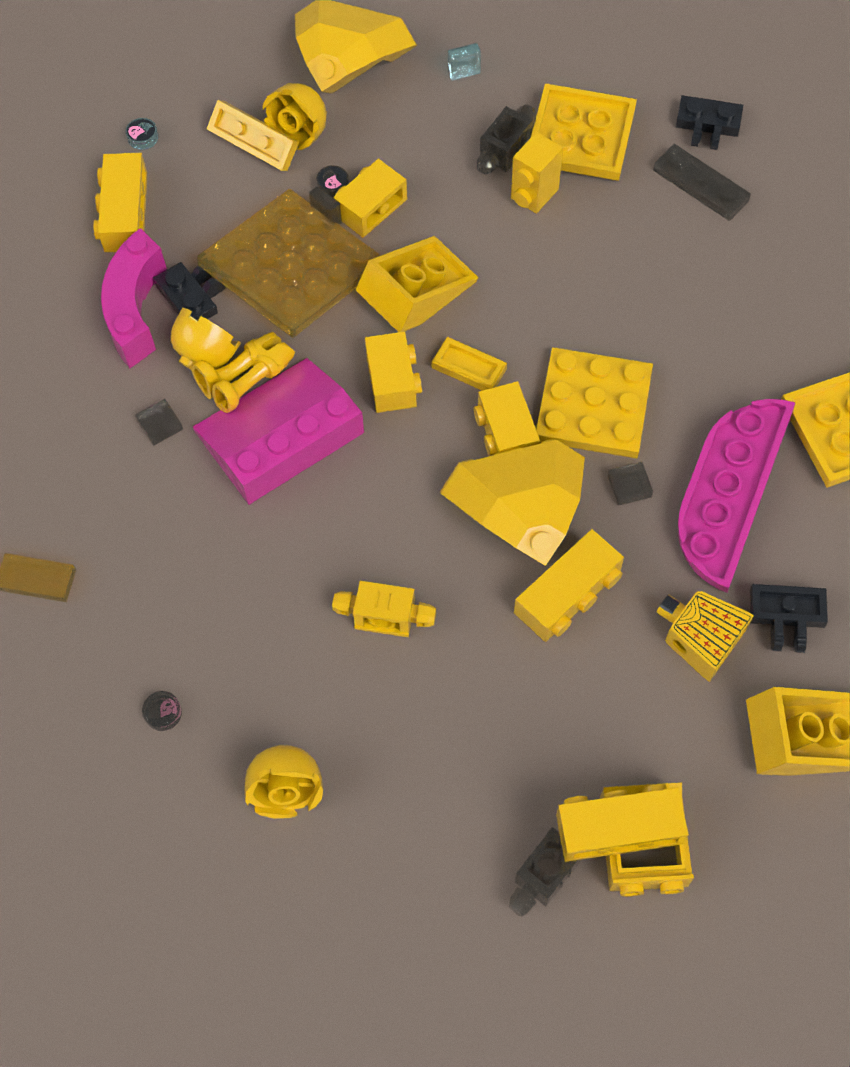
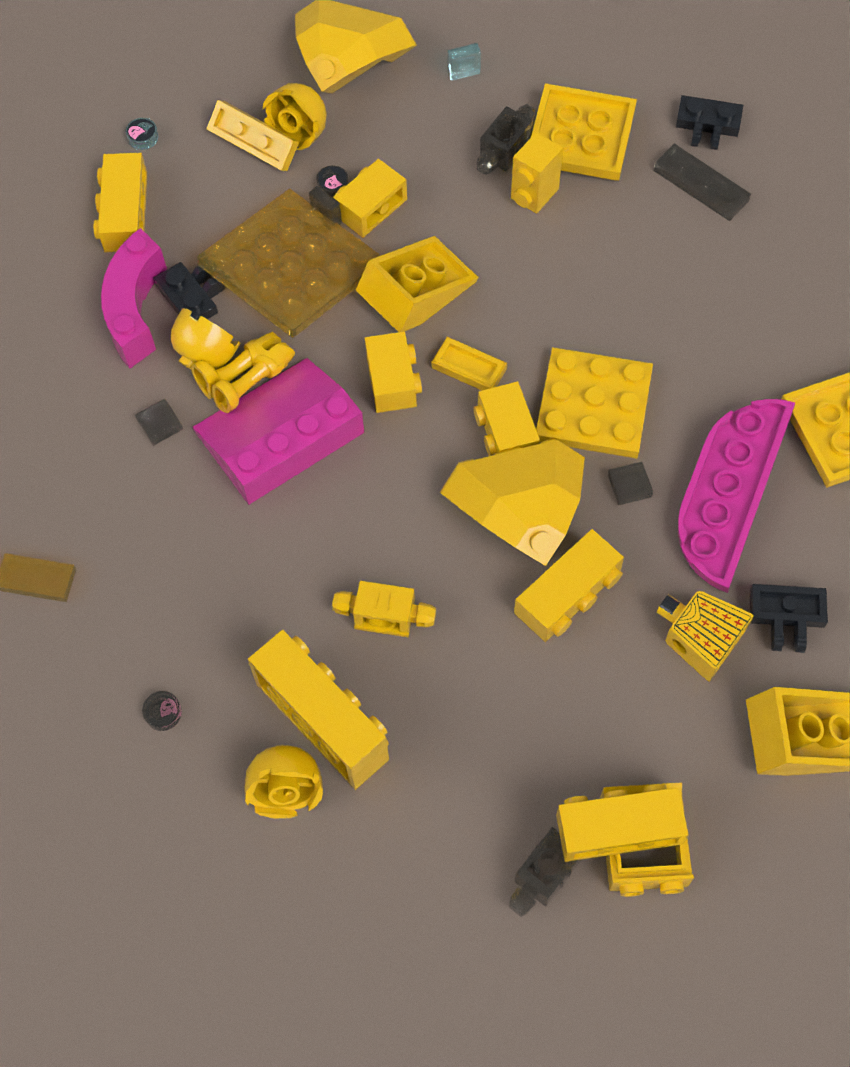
(320, 708): none -> yellow brick

